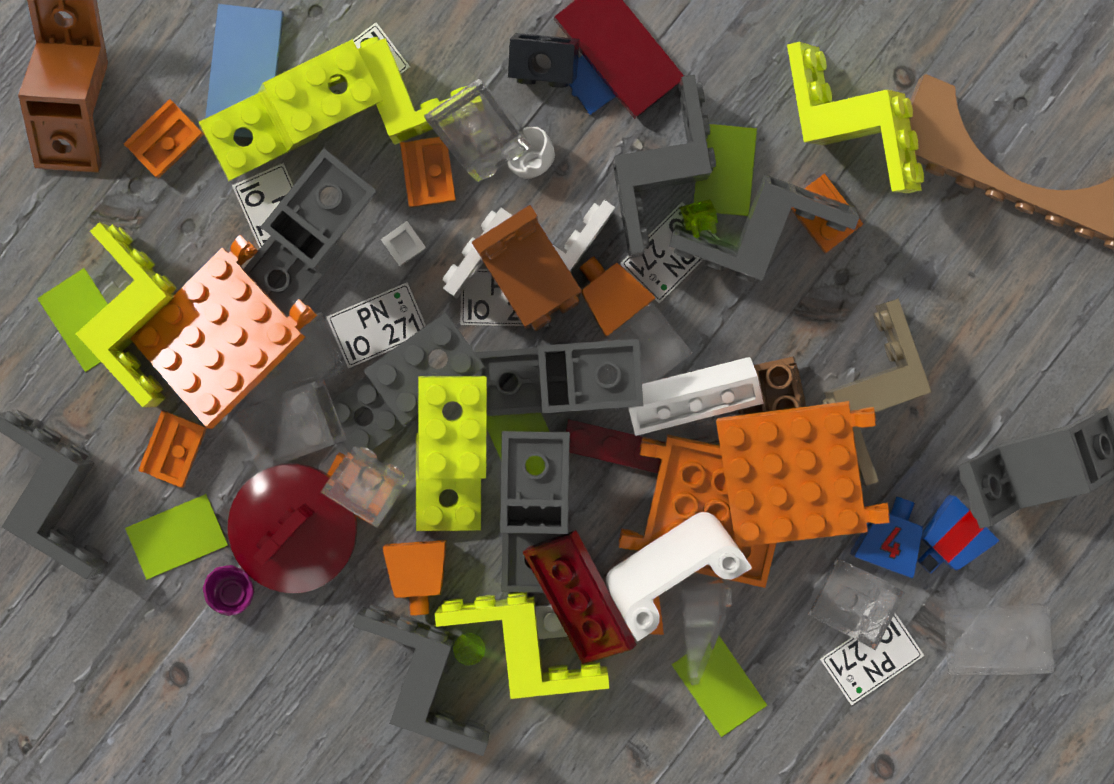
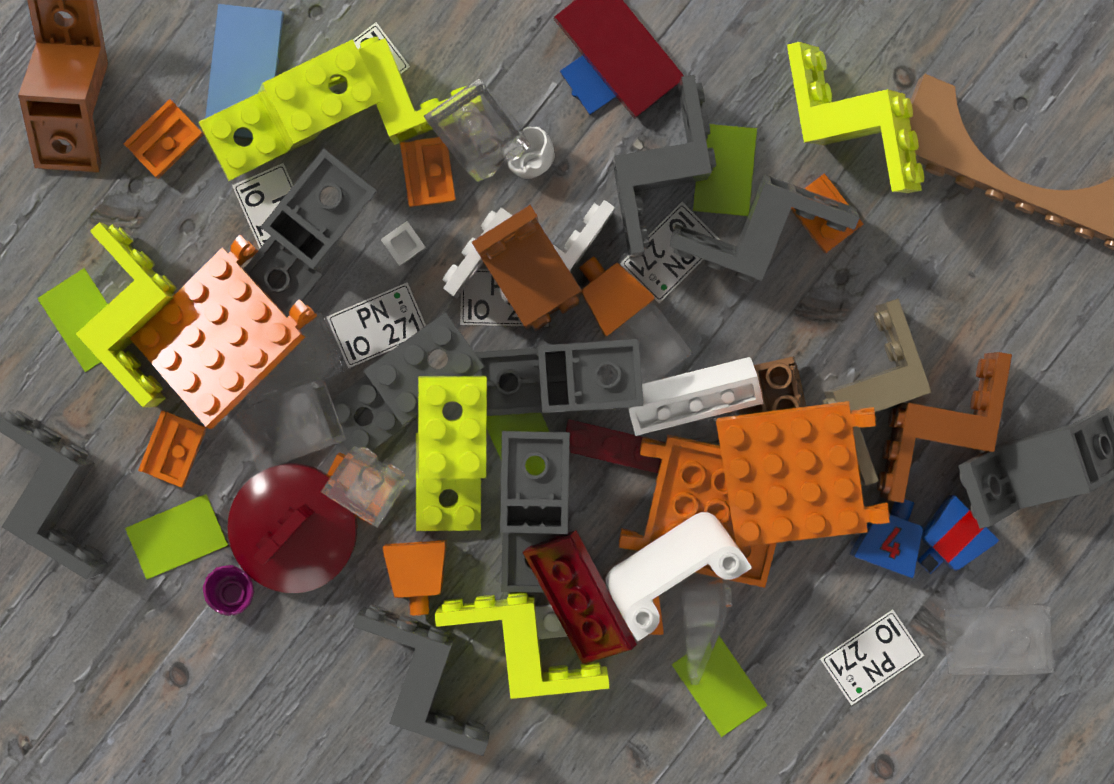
(469, 649): clear neon green plate -> none
(560, 50): black brick -> none
(699, 217): clear neon green plate -> none
(856, 603): clear slope -> none
(945, 426): none -> dark orange bracket

